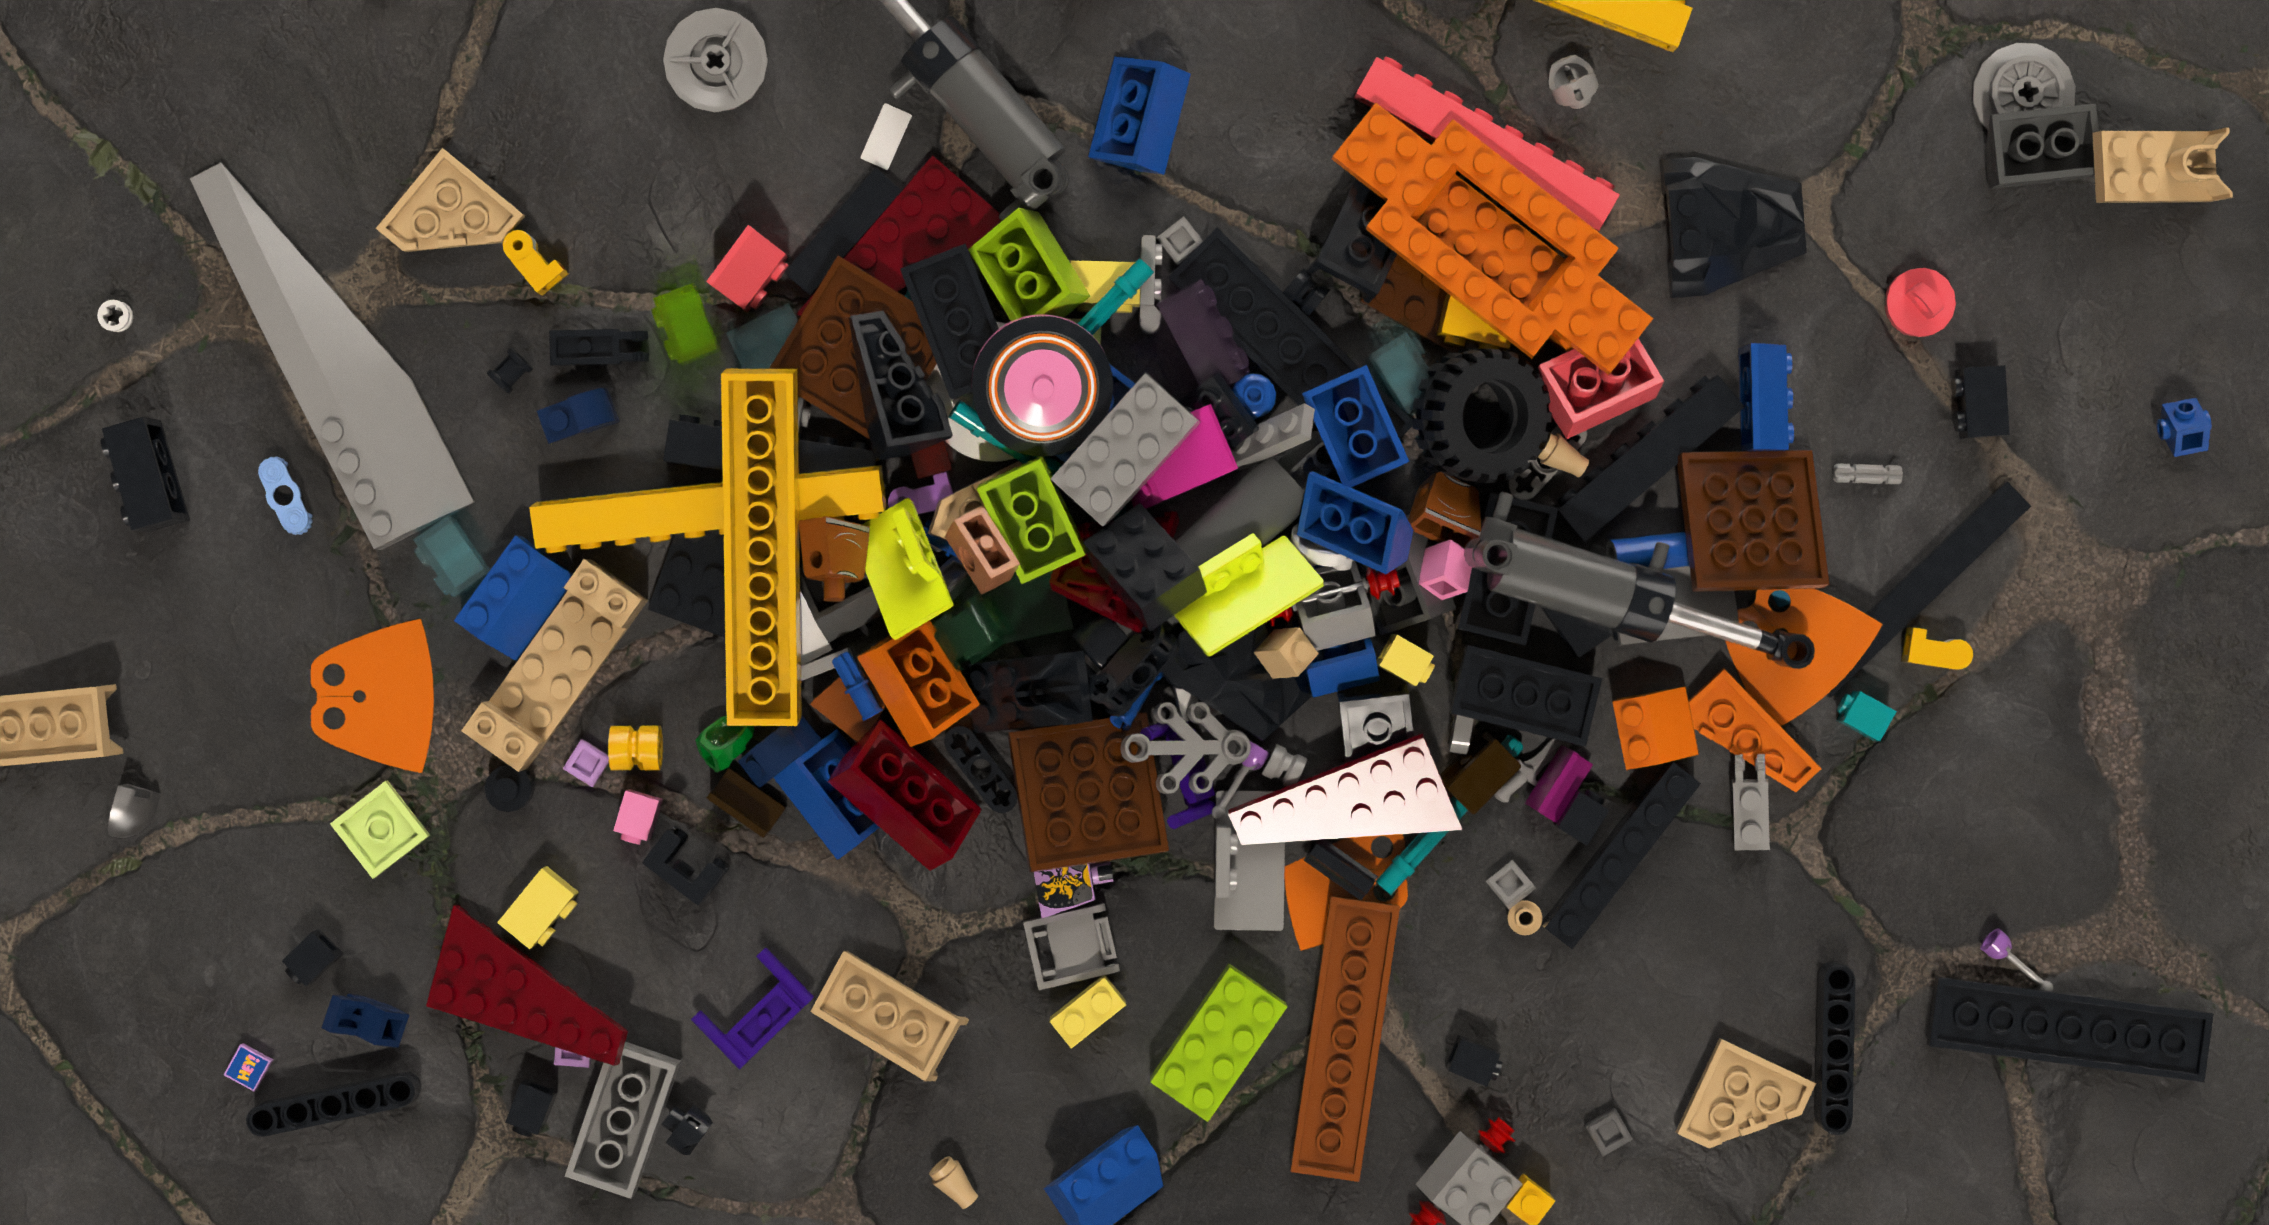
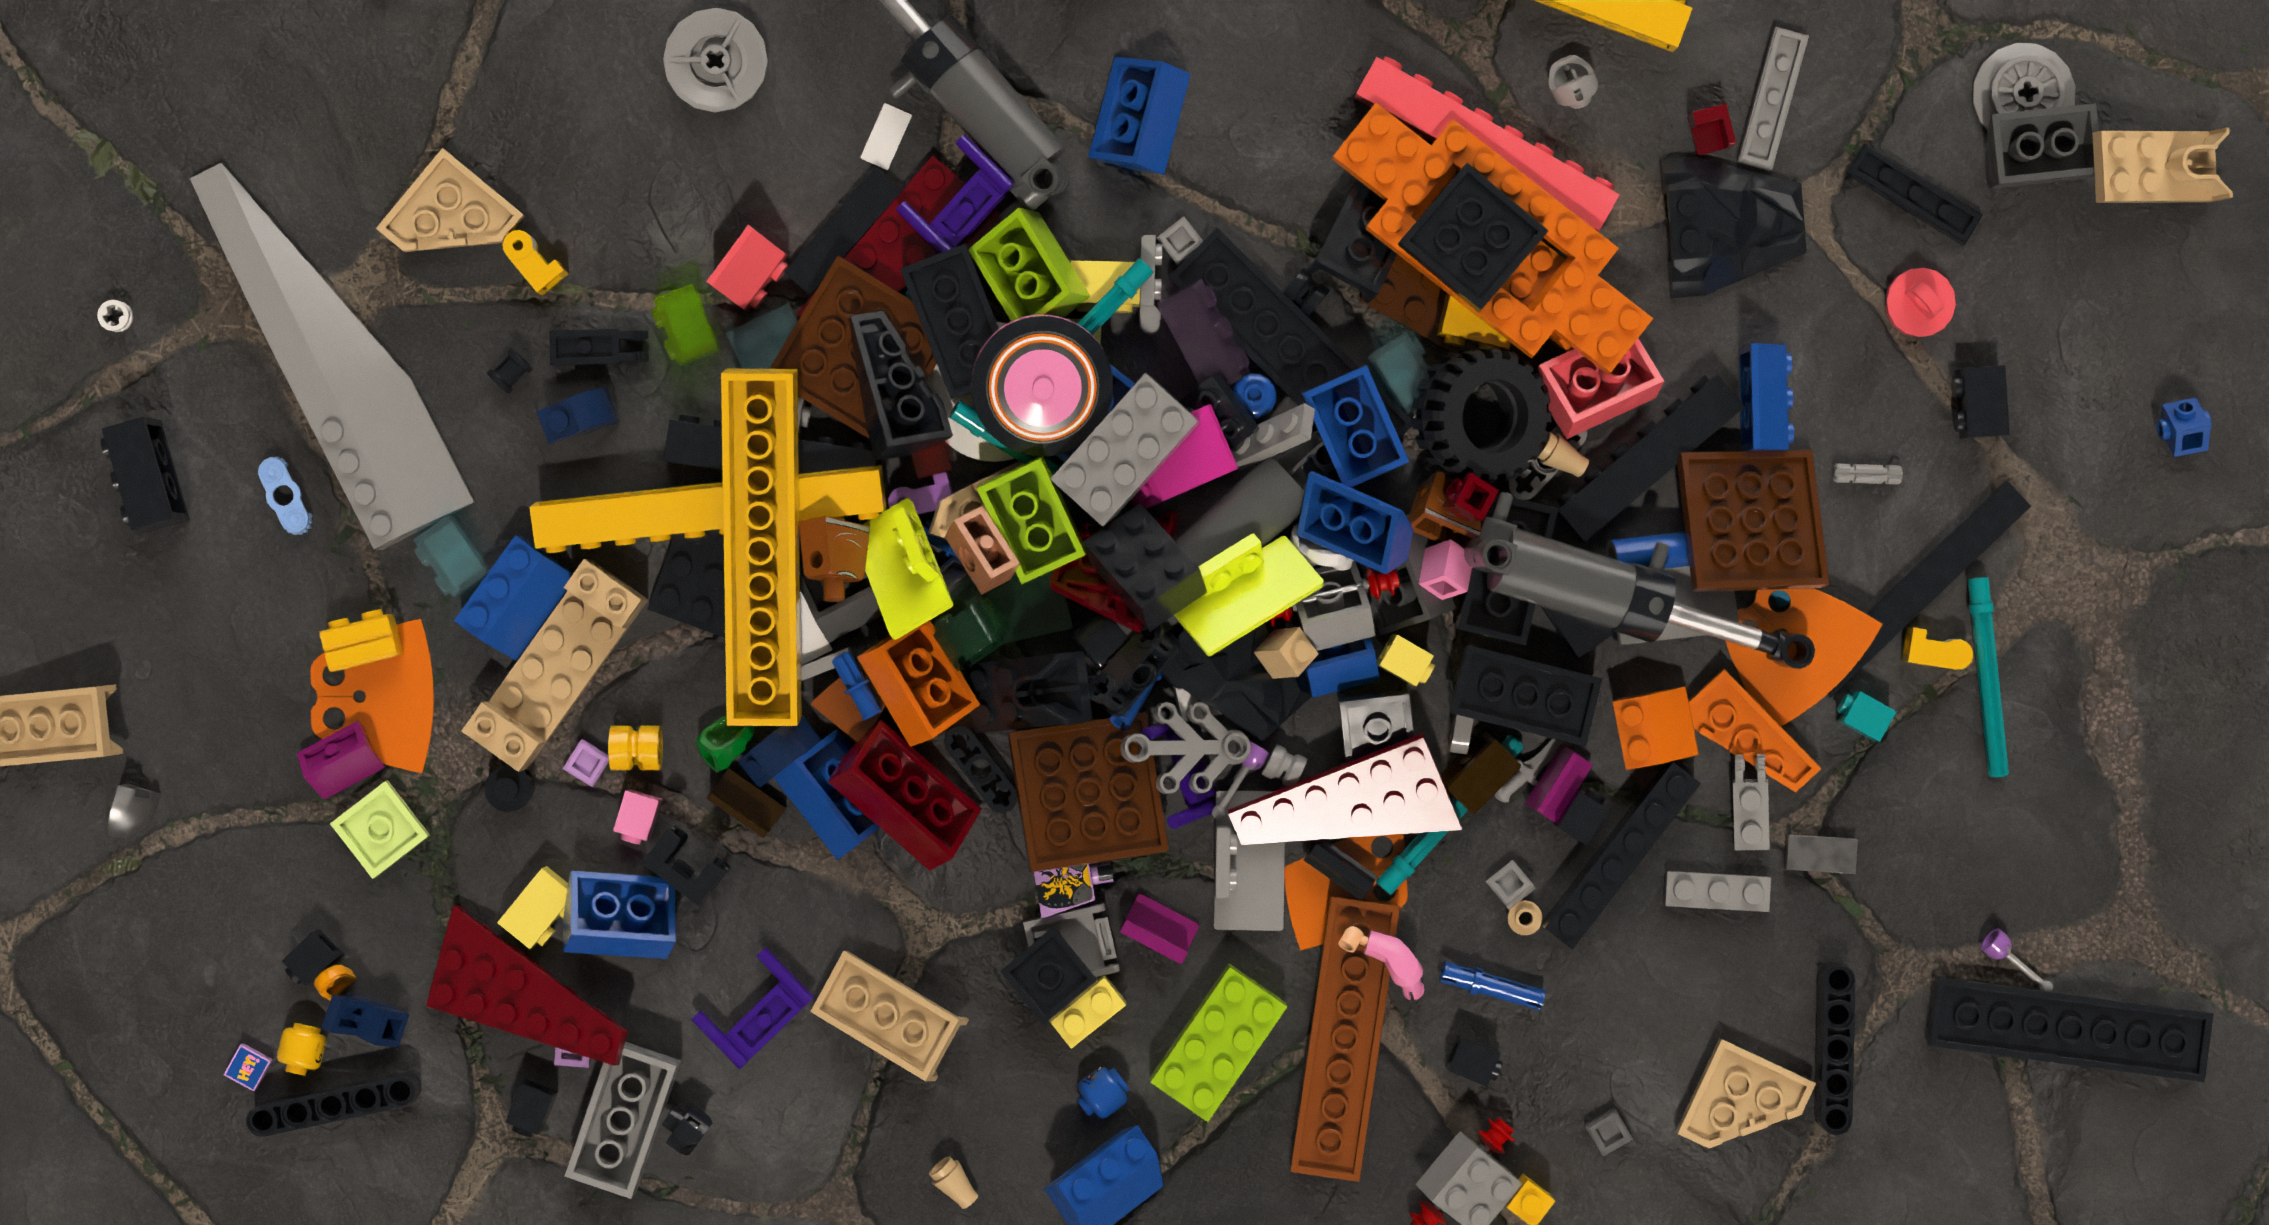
(301, 1048): none -> yellow head
(334, 980): none -> light orange tile
(339, 760): none -> magenta panel
(360, 642): none -> yellow brick
(619, 915): none -> blue slope
(968, 206): none -> dark purple plate
(1049, 976): none -> black plate
(1102, 1092): none -> blue head
(1159, 928): none -> magenta panel
(1399, 960): none -> bright pink arm
(1464, 494): none -> dark red brick
(1473, 237): none -> black plate
(1501, 988): none -> blue pin
(1711, 129): none -> dark red panel
(1717, 891): none -> light grey plate
(1772, 98): none -> light grey tile
(1821, 854): none -> flat silver tile
(1913, 194): none -> black tile
(1988, 676): none -> teal axle

